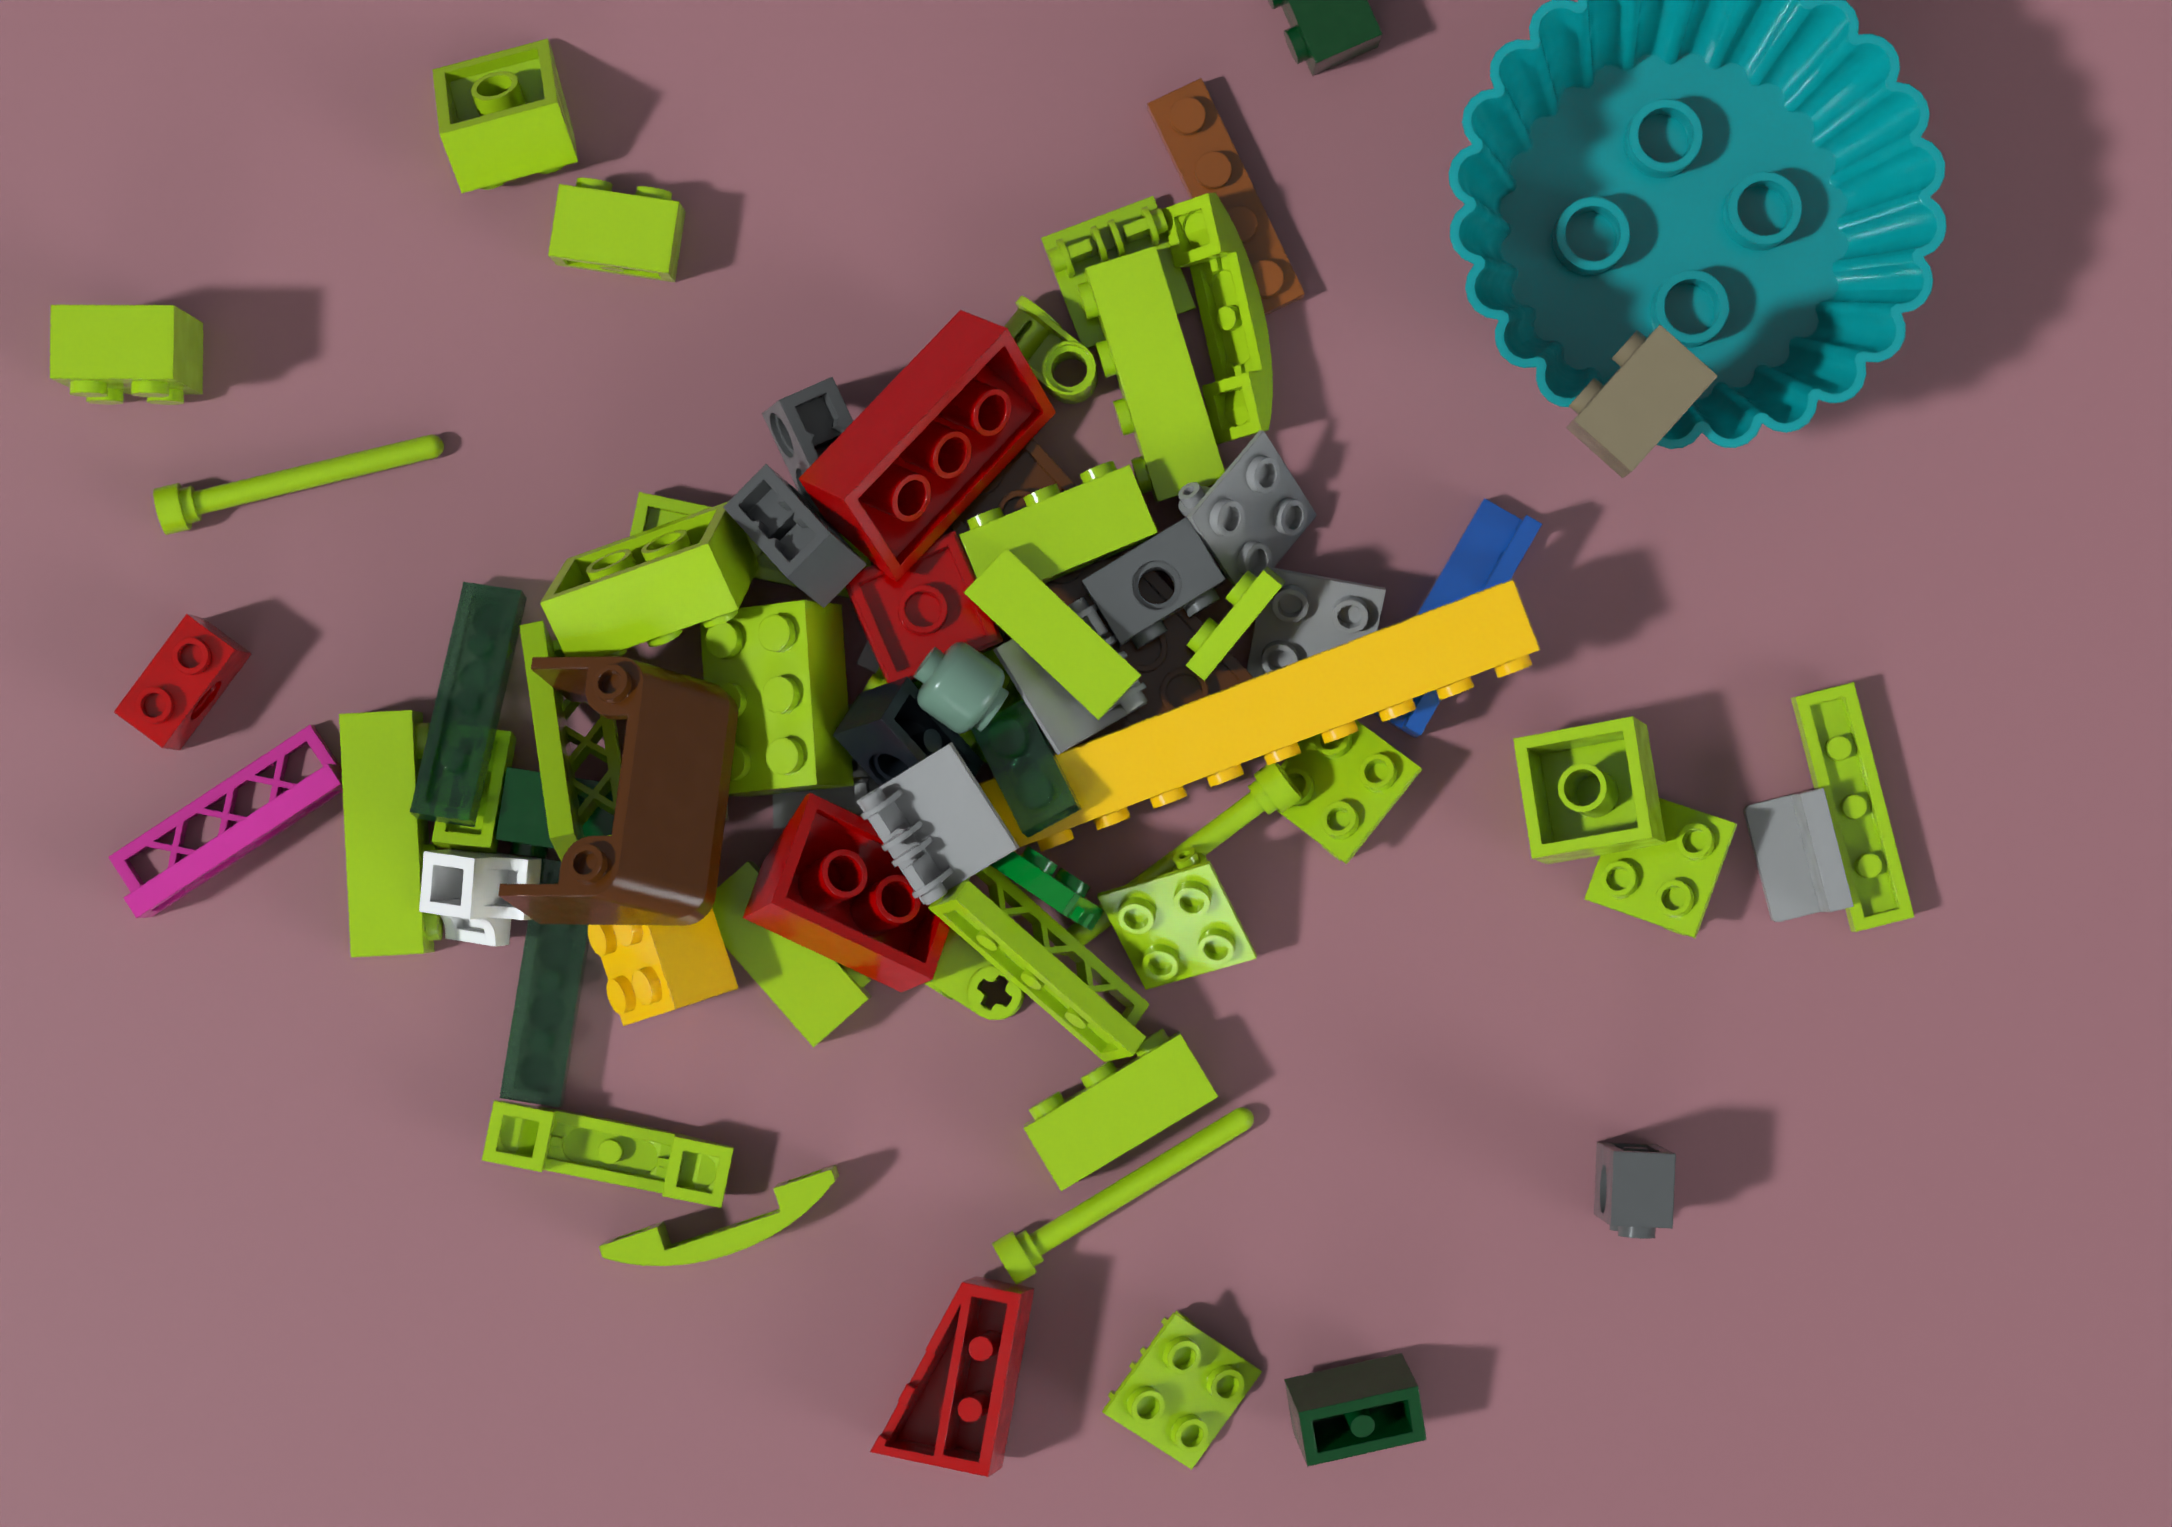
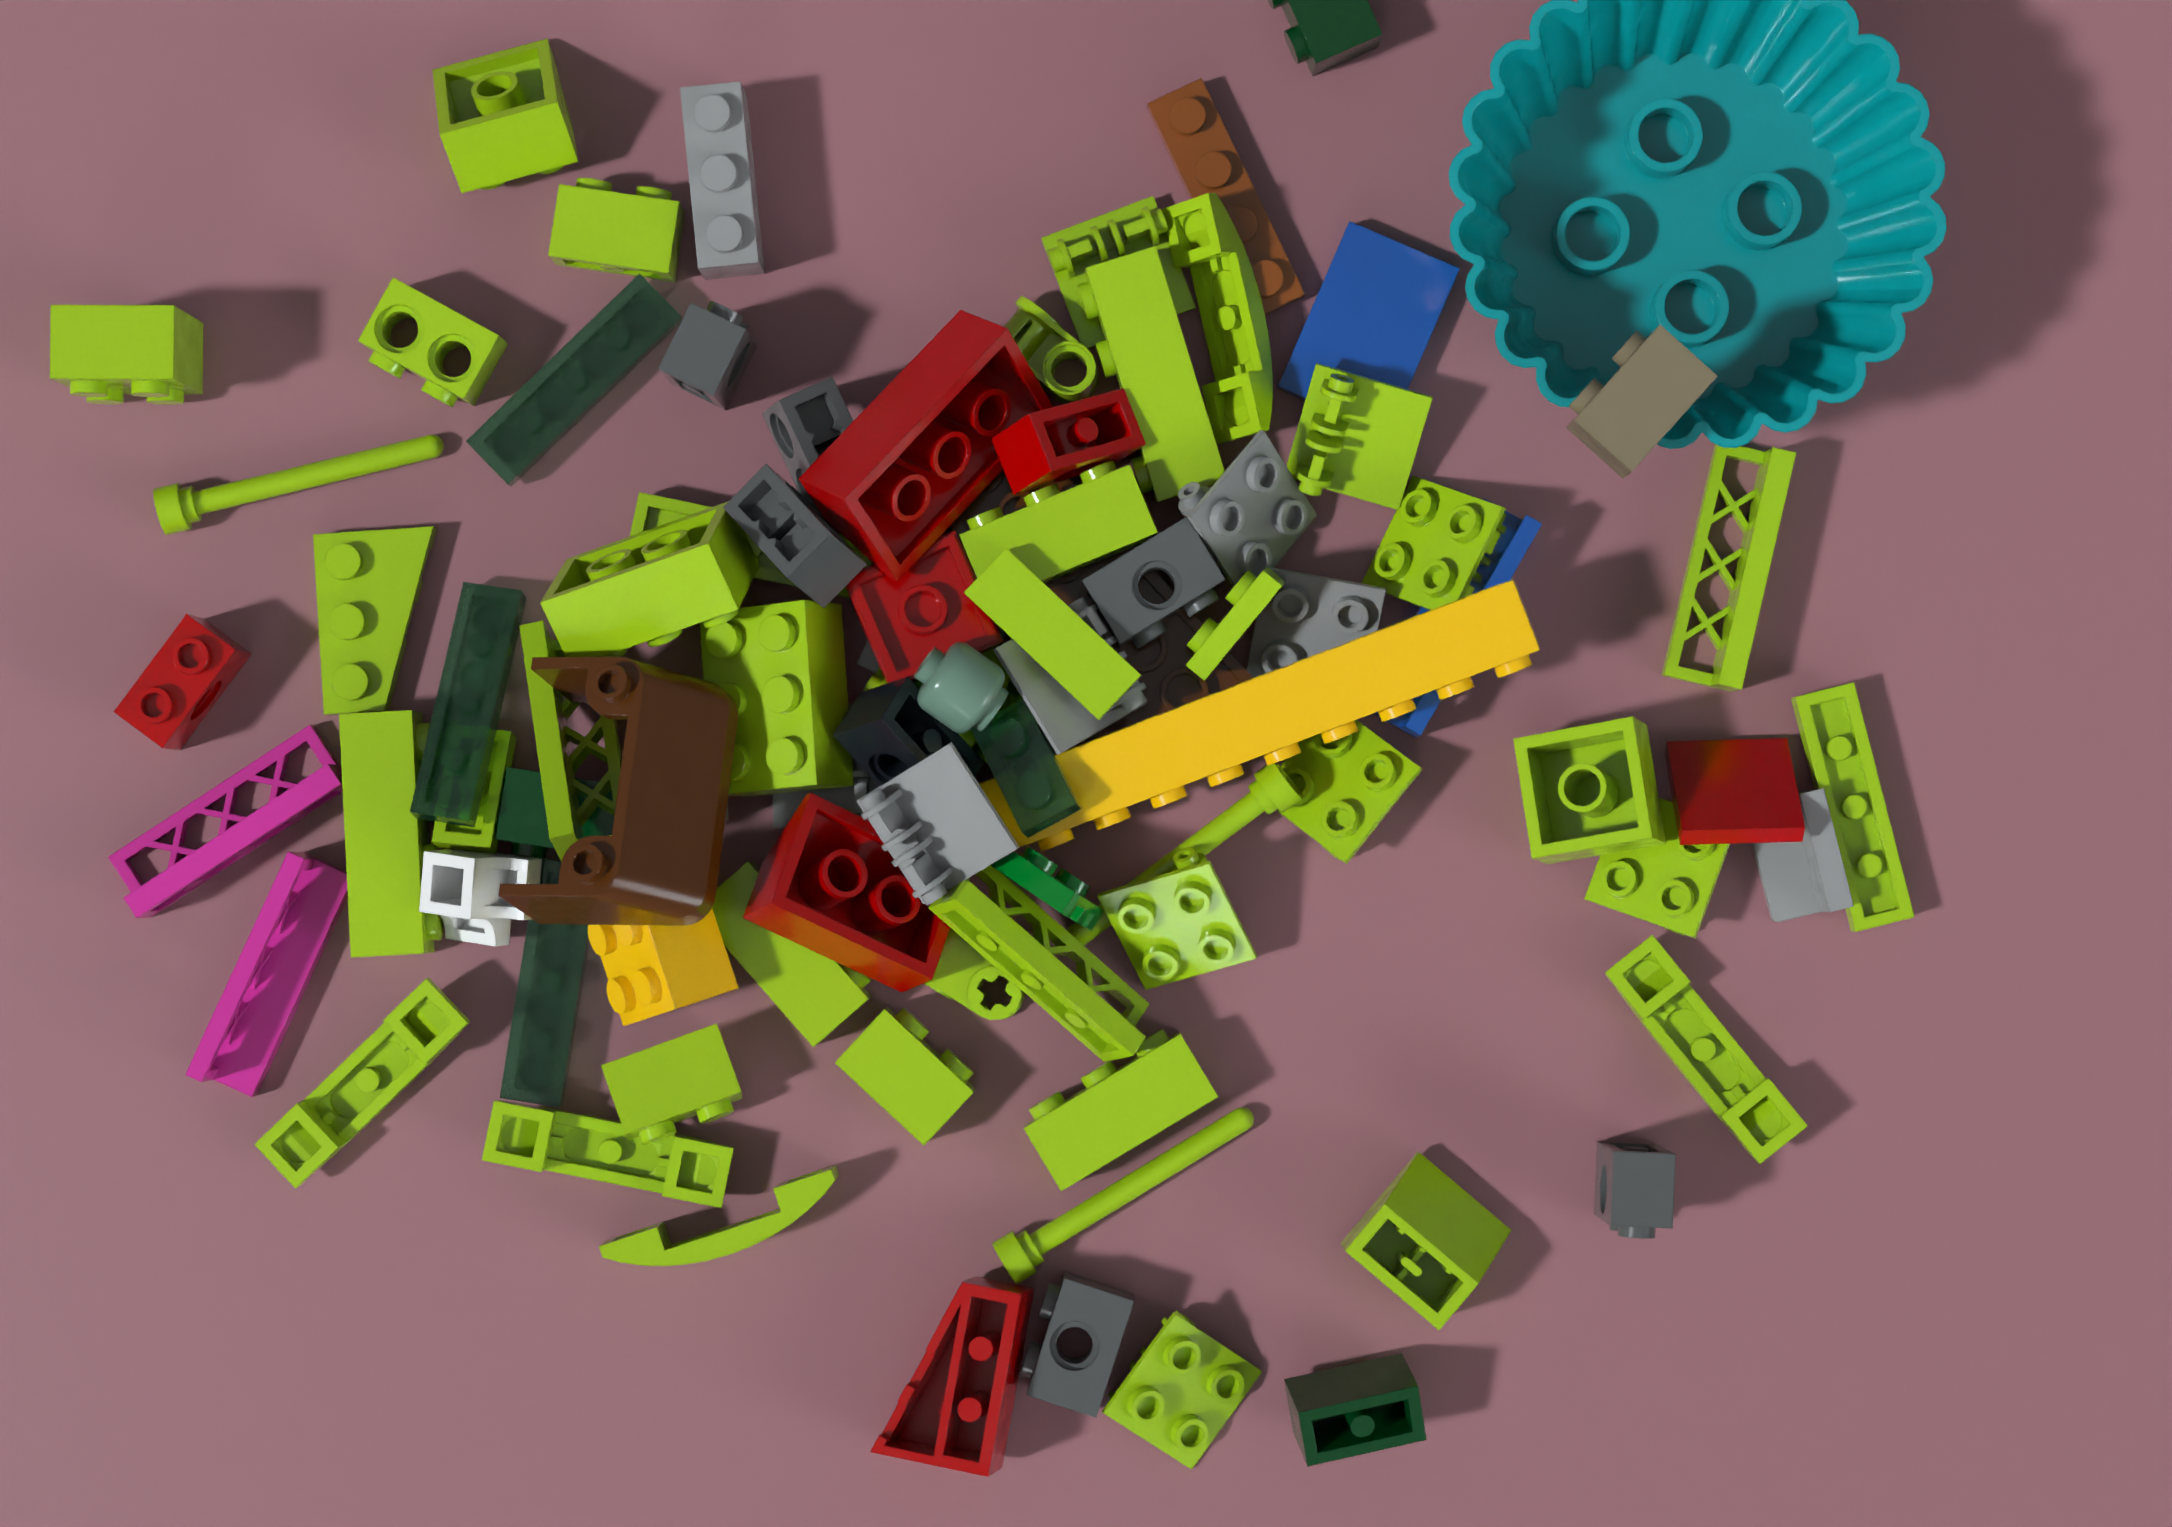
(271, 974): none -> dark pink fence
(363, 1083): none -> lime slope
(365, 610): none -> lime wing
(438, 333): none -> lime brick
(575, 380): none -> clear green plate
(673, 1084): none -> lime brick
(709, 353): none -> dark grey brick
(722, 180): none -> light grey brick
(907, 1073): none -> lime brick
(1067, 440): none -> red brick
(1081, 1380): none -> dark grey brick
(1357, 437): none -> lime hinge
(1371, 312): none -> blue tile
(1427, 1240): none -> lime slope
(1435, 545): none -> lime hinge
(1704, 1050): none -> lime slope
(1734, 791): none -> red tile
(1750, 573): none -> lime fence

